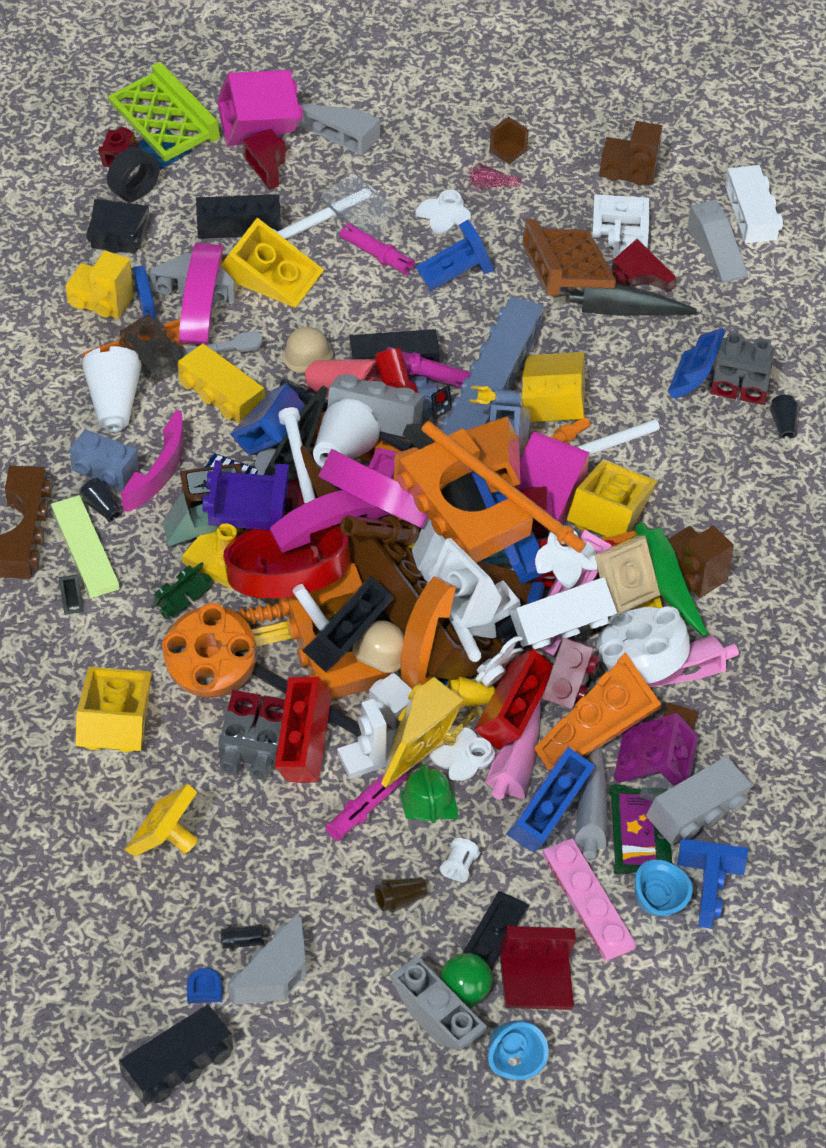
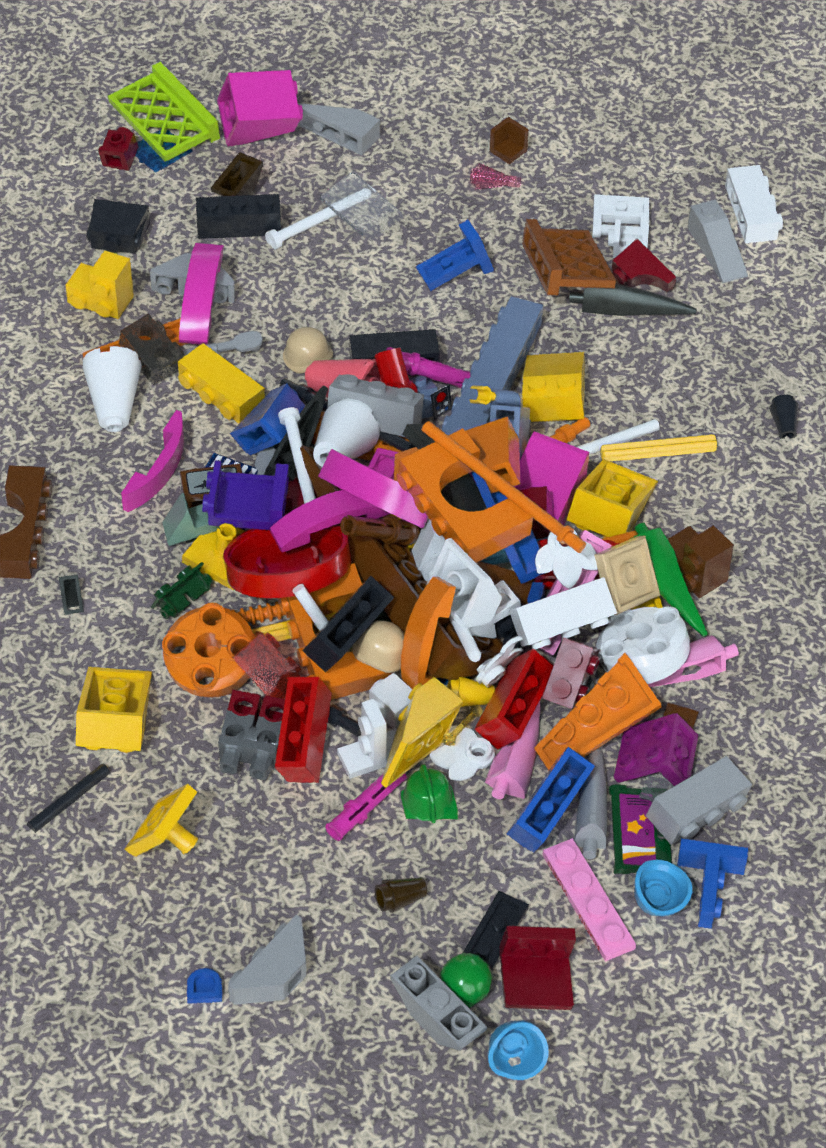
(68, 798): none -> black bar
(85, 546): yellowish green tile -> none
(100, 498): black cone -> none
(103, 459): sand blue brick -> none
(122, 168): black tyre -> none
(144, 291): blue tile -> none
(177, 1055): black brick -> none
(239, 177): none -> dark brown slope
(241, 936): black pin -> none
(264, 155): dark red arch -> none
(266, 665): none -> clear red bracket
(271, 265): yellow slope -> none
(384, 253): dark pink pin -> none
(444, 211): white plate -> none
(460, 859): white bush -> none
(633, 159): reddish brown brick -> none
(658, 448): none -> yellow axle
(696, 363): blue slope -> none
(744, 361): dark grey hips -> none

